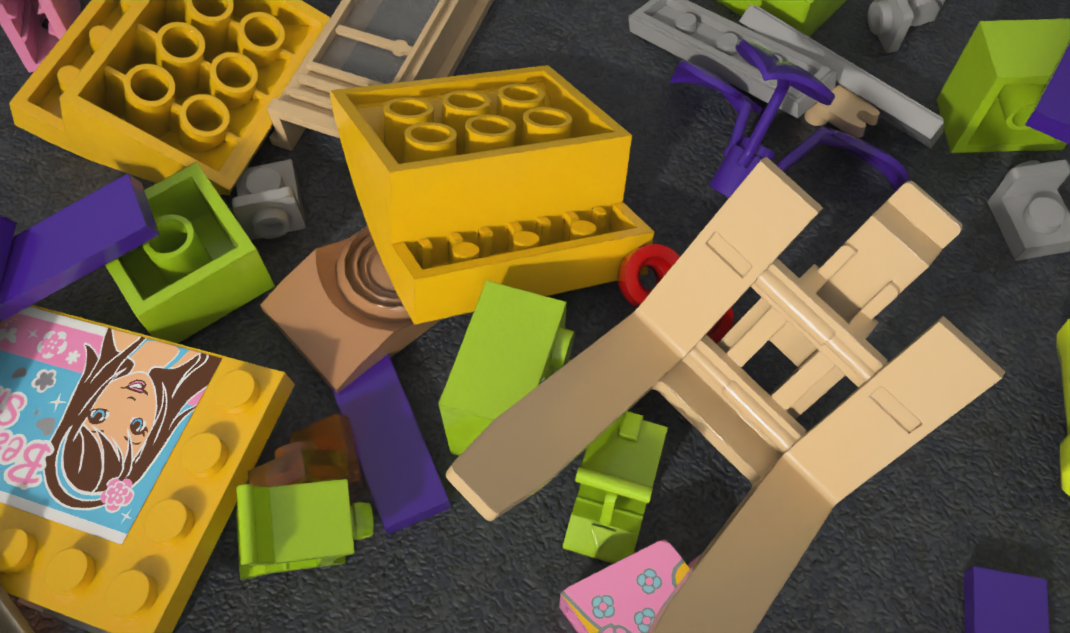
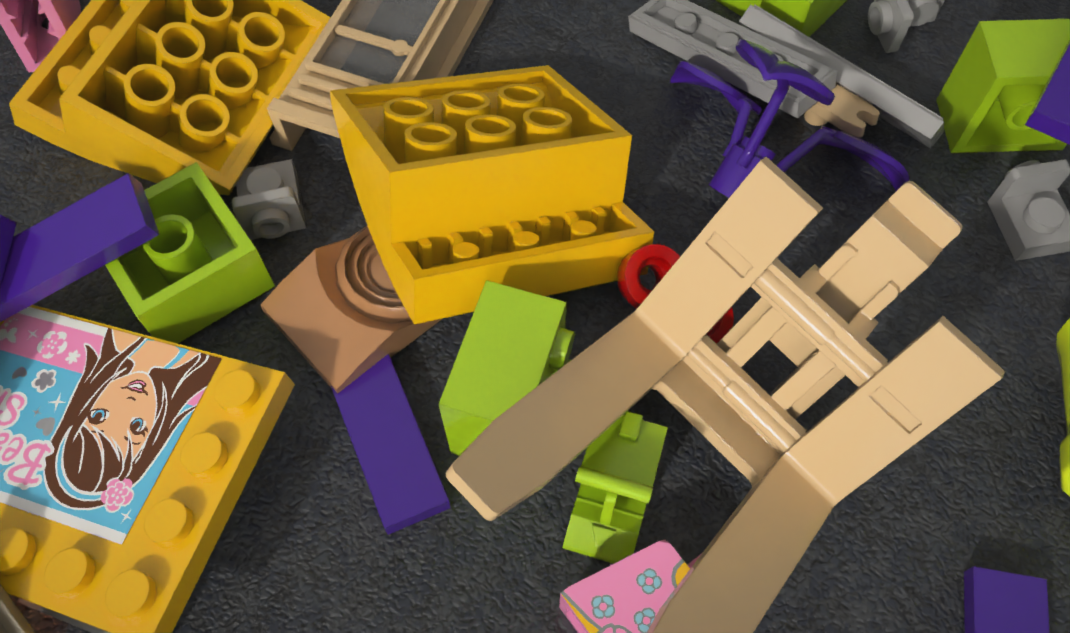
(297, 526): lime piece -> none
(314, 455): clear orange bracket -> none

